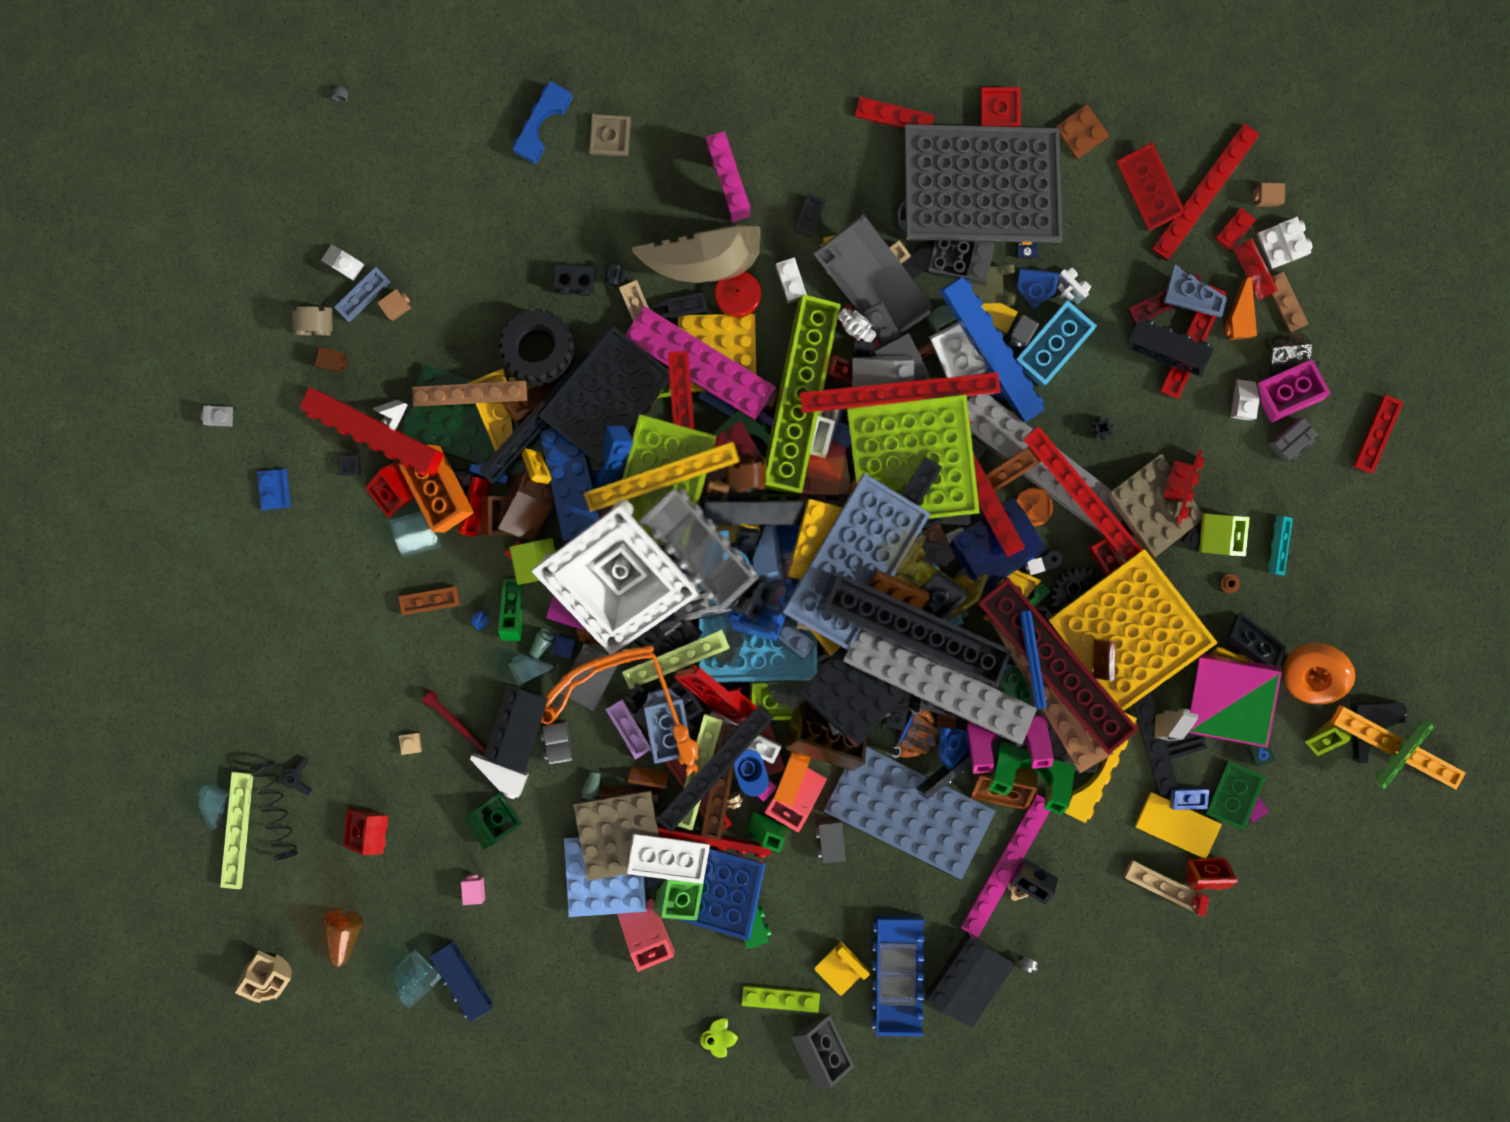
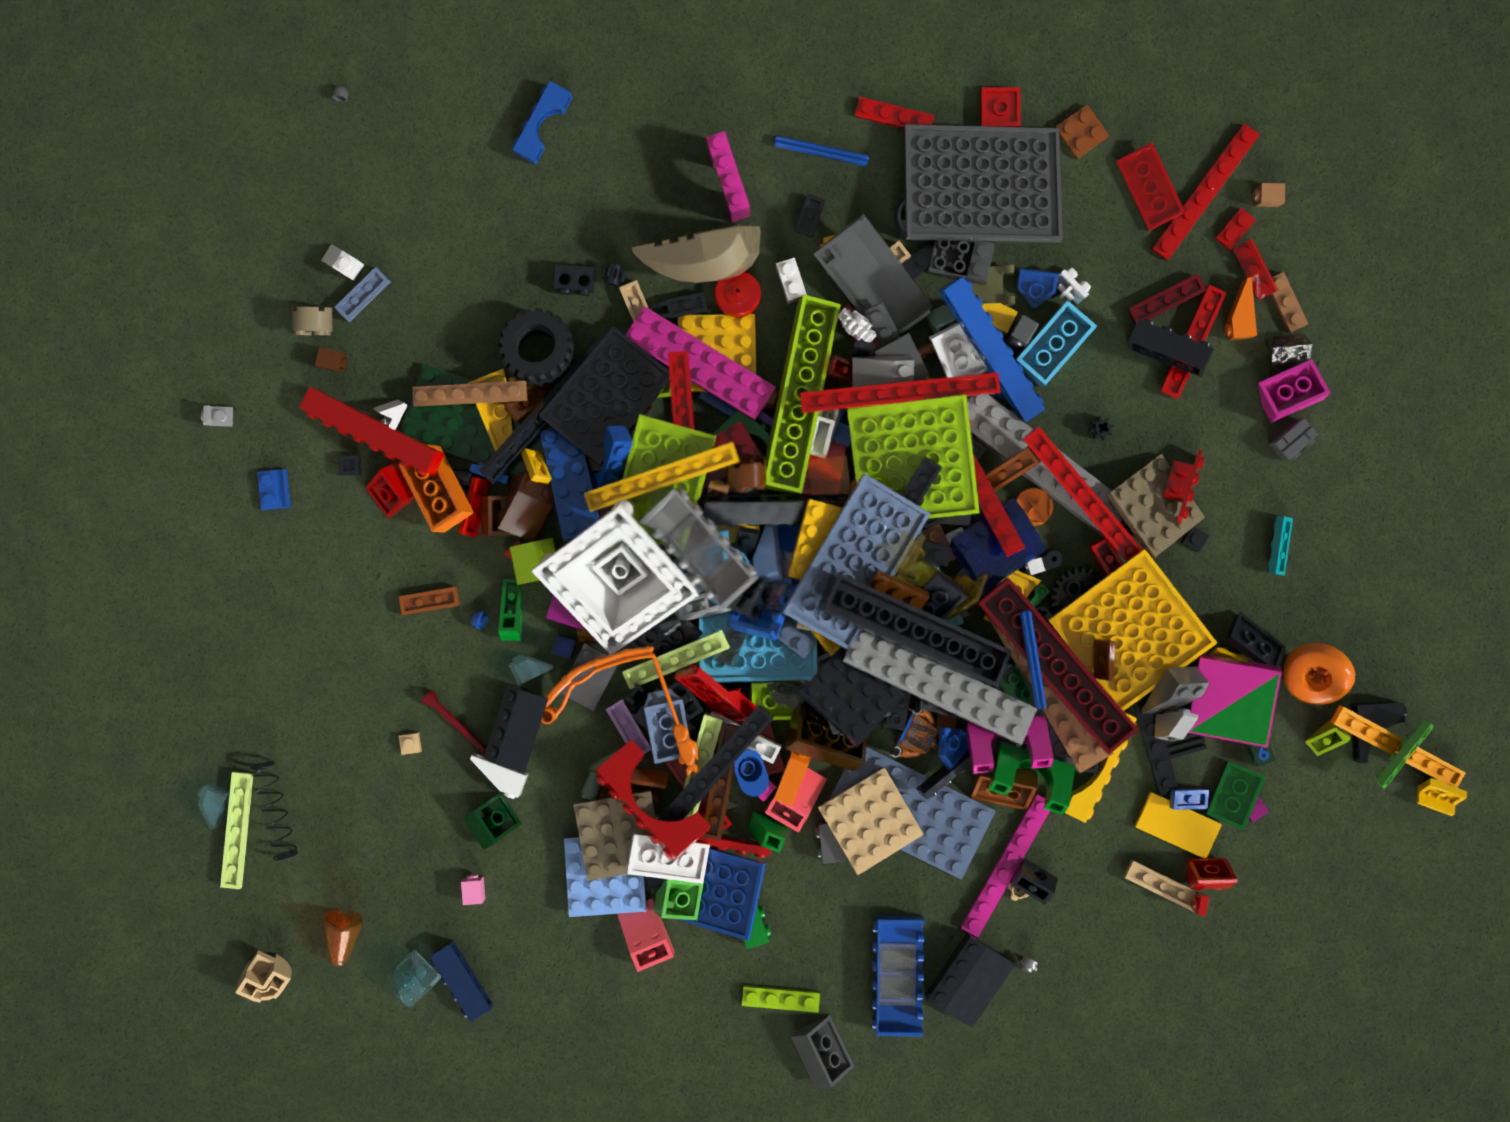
(291, 777): black piece -> none
(365, 831): red slope -> none
(395, 304): medium nougat brick -> none
(414, 534): clear light blue slope -> none
(541, 642): sand green cone -> none
(557, 742): dark grey brick -> none
(610, 135): dark tan plate -> none
(671, 836): none -> red arch
(721, 1038): lime plate -> none
(734, 800): tan plate -> none
(821, 150): none -> blue axle
(841, 968): yellow bracket -> none
(870, 820): none -> tan plate
(1026, 249): dark blue tile -> none
(1176, 689): none -> dark grey slope
(1191, 294): sand blue wing -> none
(1224, 534): lime slope -> none
(1224, 583): dark orange plate -> none
(1245, 400): white slope -> none
(1284, 242): white plate -> none
(1378, 434): red plate -> none
(1440, 796): none -> yellow bracket

